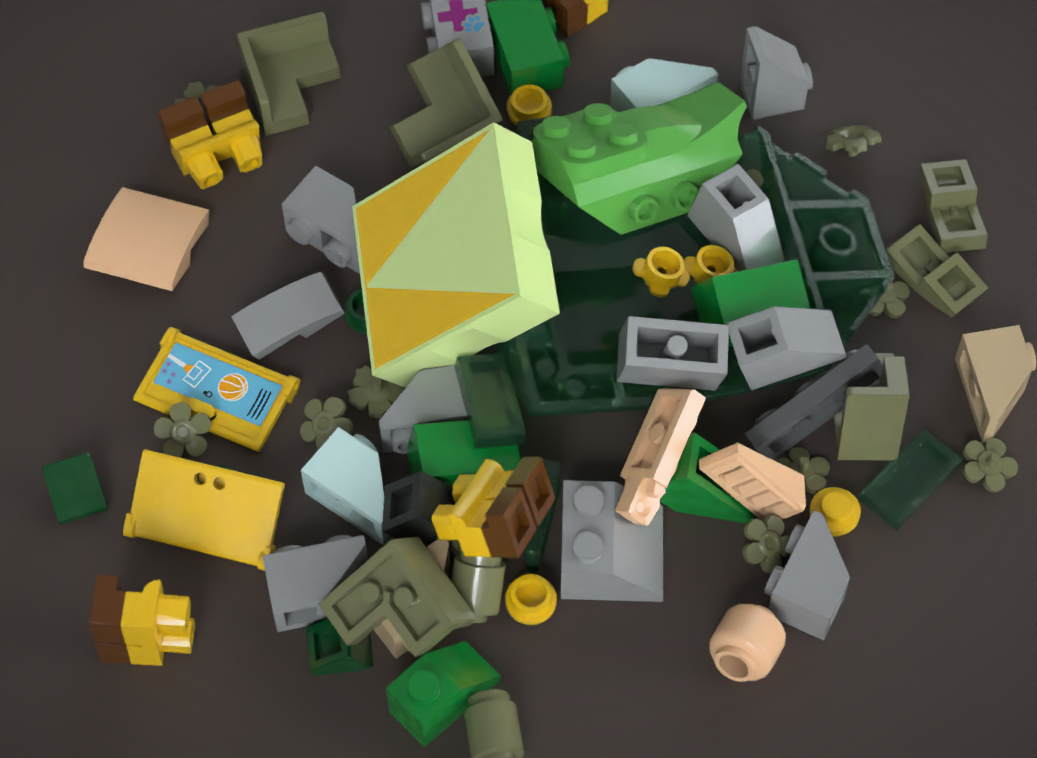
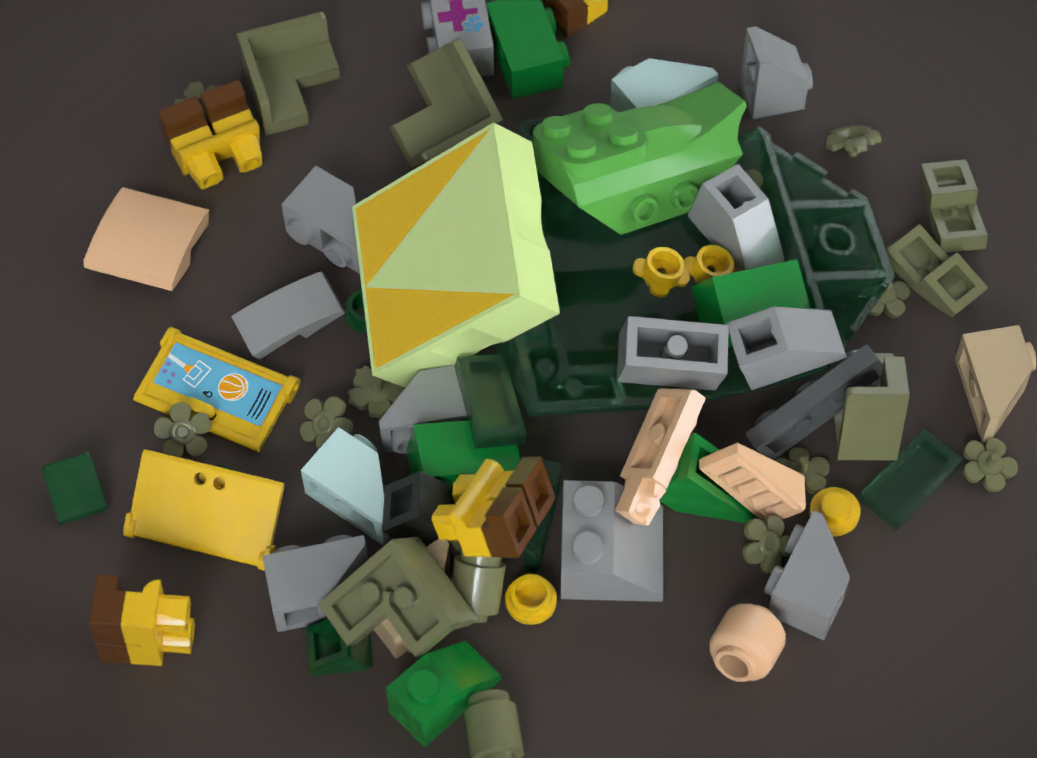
(528, 103): yellow plate -> none

